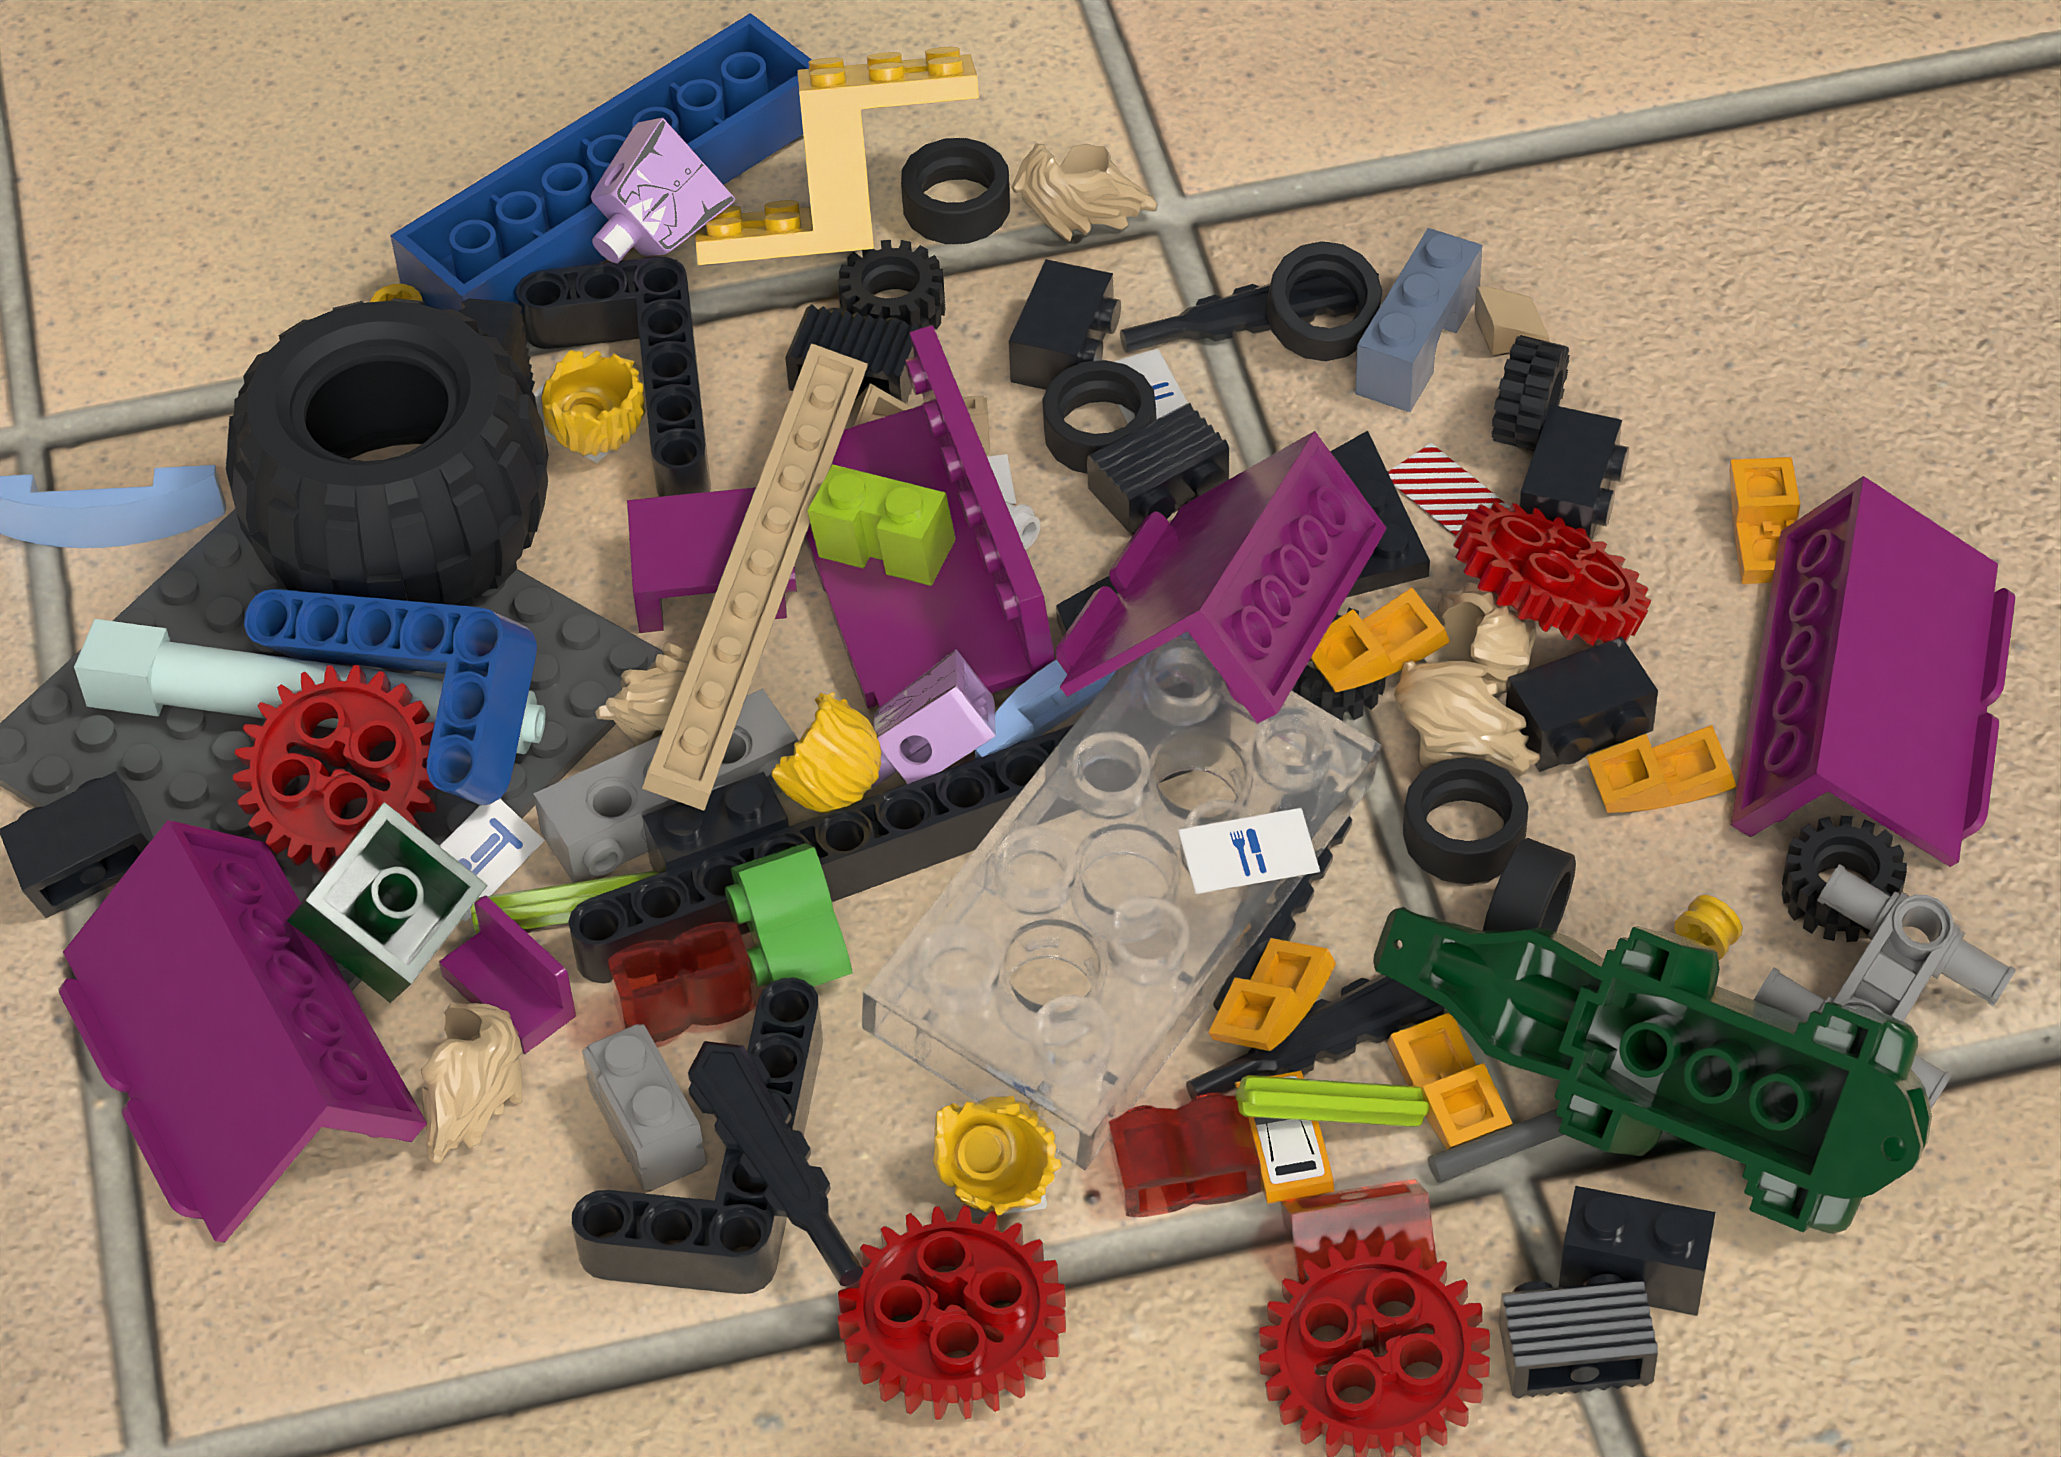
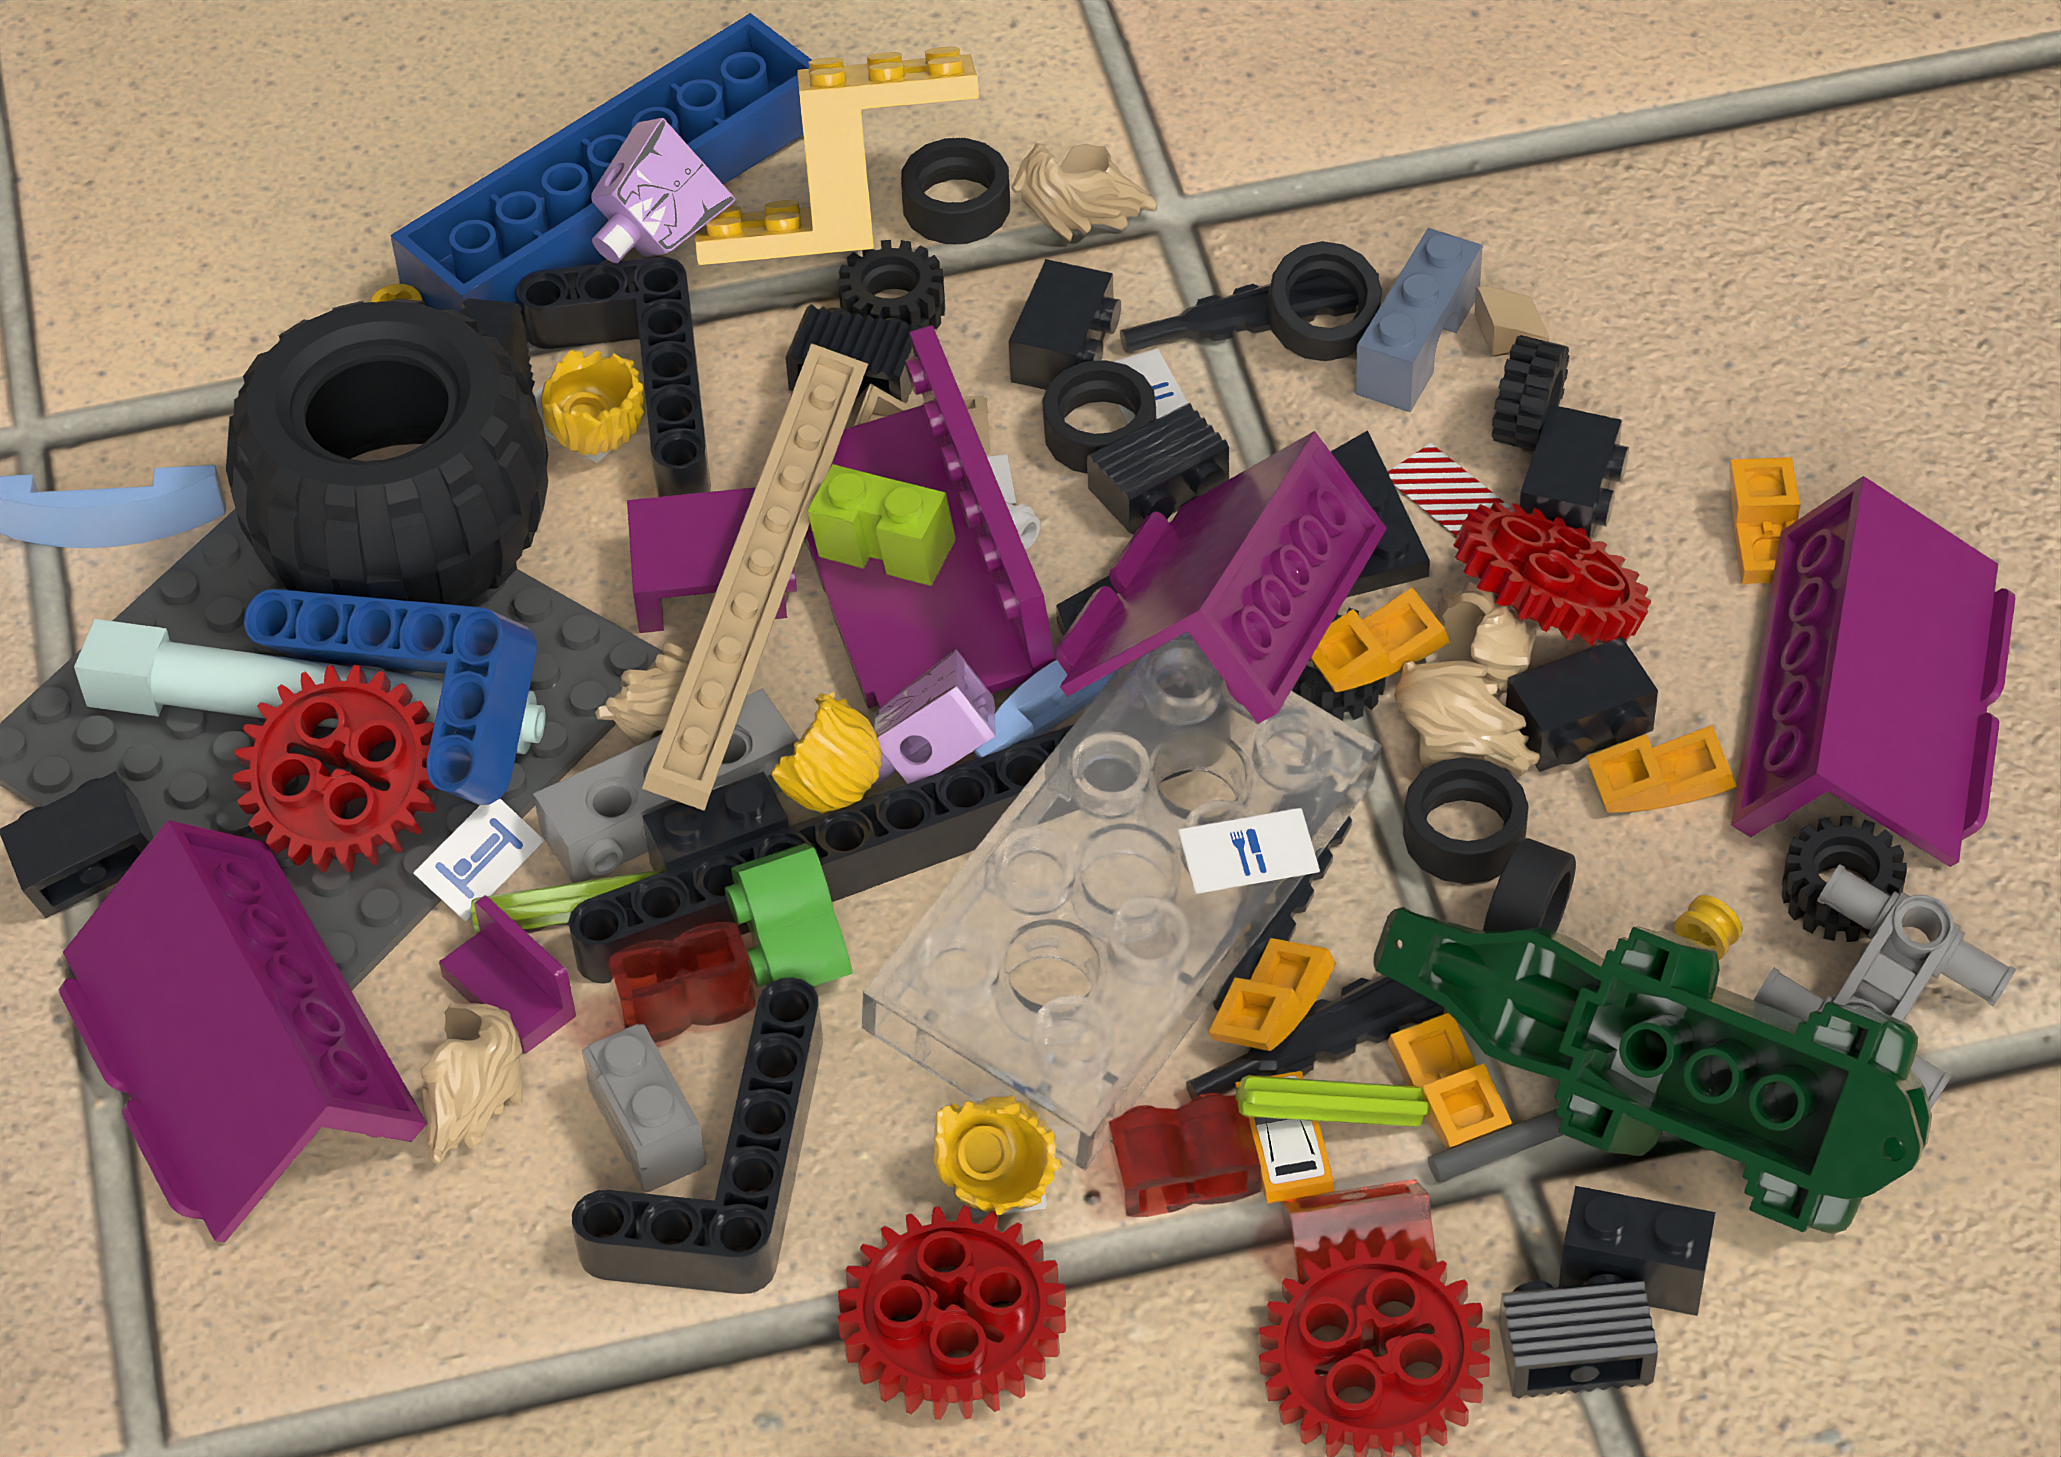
(387, 903): brick -> none
(756, 1122): black sword -> none

